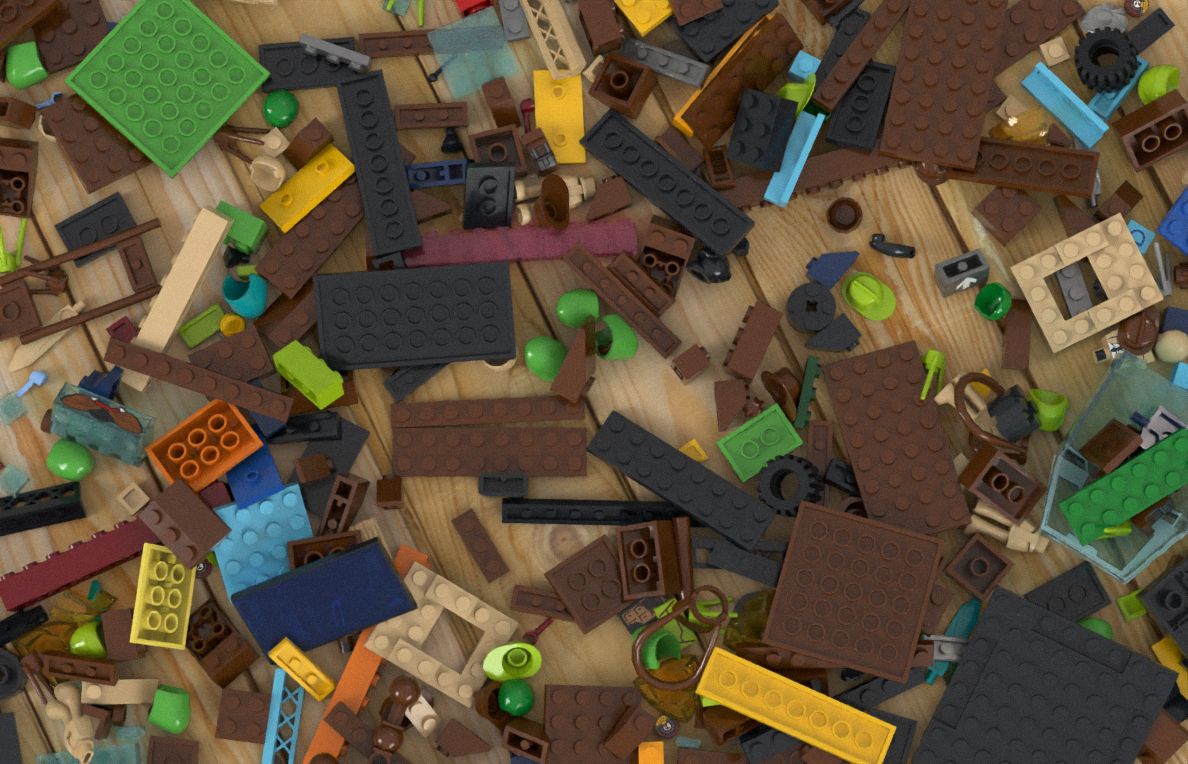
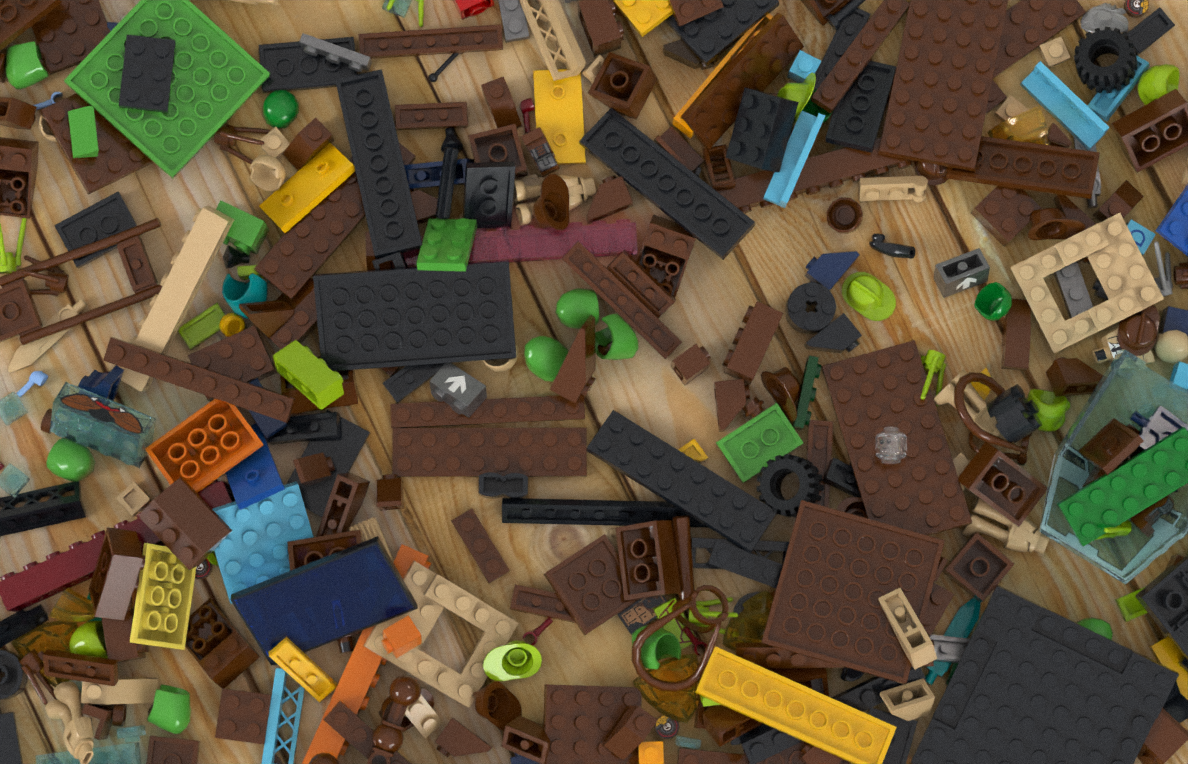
(83, 132): none -> bright green slope
(116, 574): none -> reddish brown brick
(122, 330): dark red plate -> none
(147, 73): none -> black plate
(268, 314): none -> reddish brown slope
(401, 637): none -> orange brick
(446, 183): none -> black axle
(447, 244): none -> bright green plate
(458, 389): none -> flat silver brick
(473, 52): clear light blue plate -> none
(516, 697): green hair -> none
(666, 63): flat silver tile -> none
(694, 640): none -> dark red hand
(711, 268): black animal -> none
(891, 445): none -> clear head
(893, 188): none -> tan plate
(908, 628): none -> tan slope
(909, 700): none -> tan slope
(1053, 224): none -> reddish brown piece
(1072, 377): none -> reddish brown slope
(1072, 594): black tile -> none

